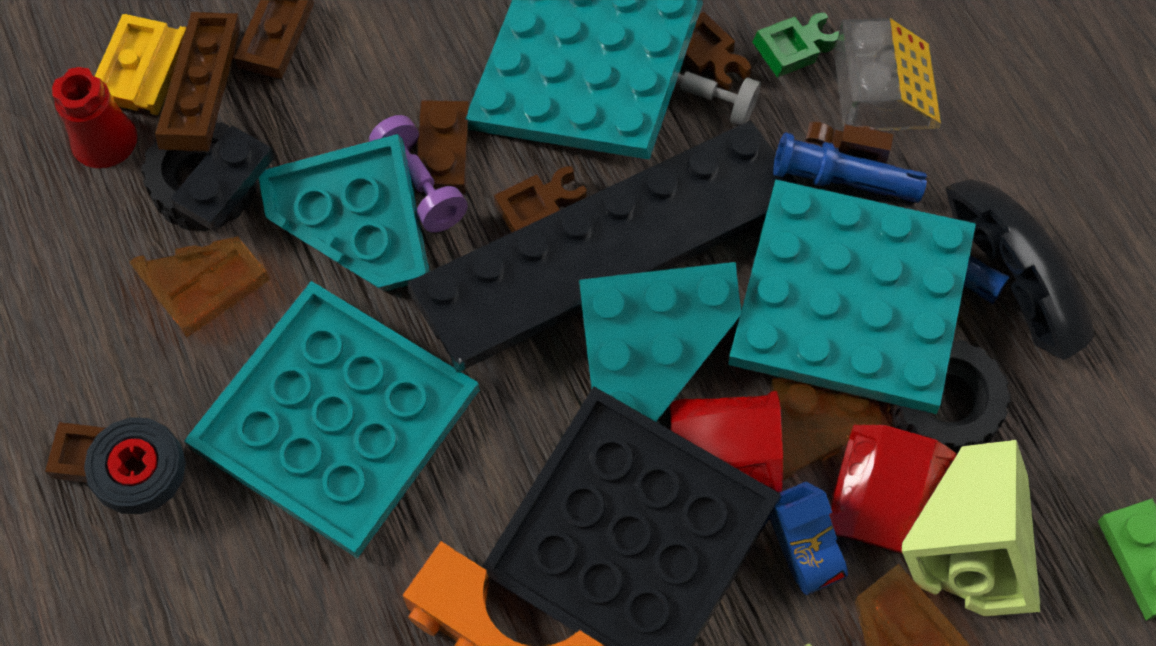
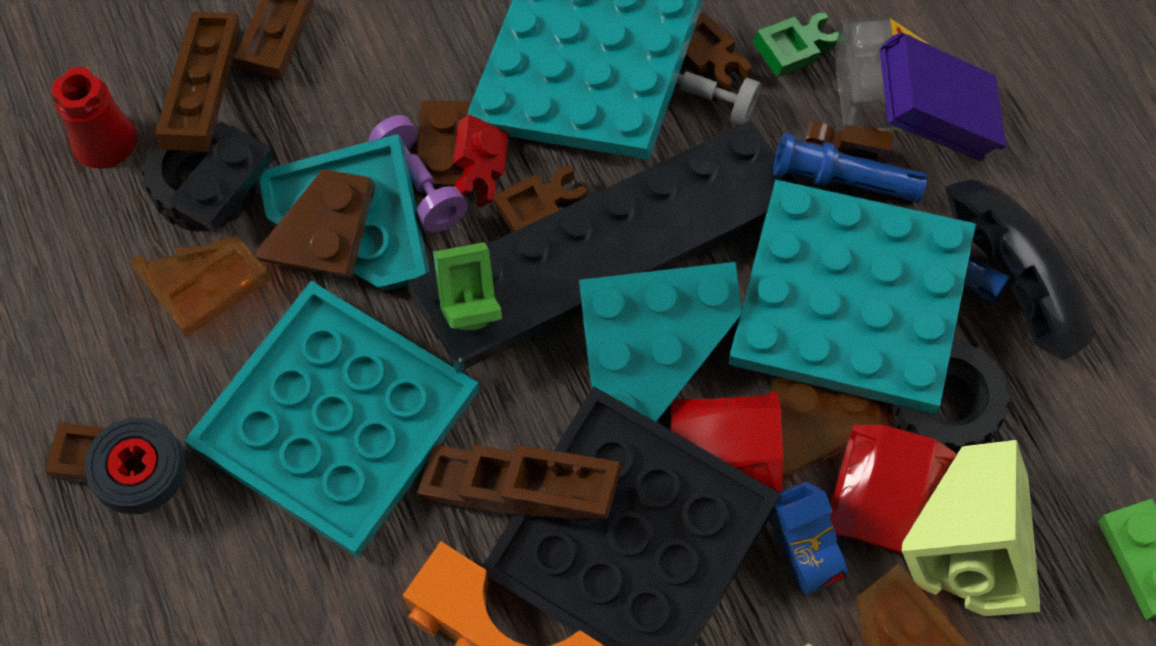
(140, 62): yellow plate -> none
(322, 226): none -> reddish brown wing
(466, 286): none -> bright green bracket
(482, 154): none -> red plate
(521, 481): none -> reddish brown slope
(941, 97): none -> dark purple piece

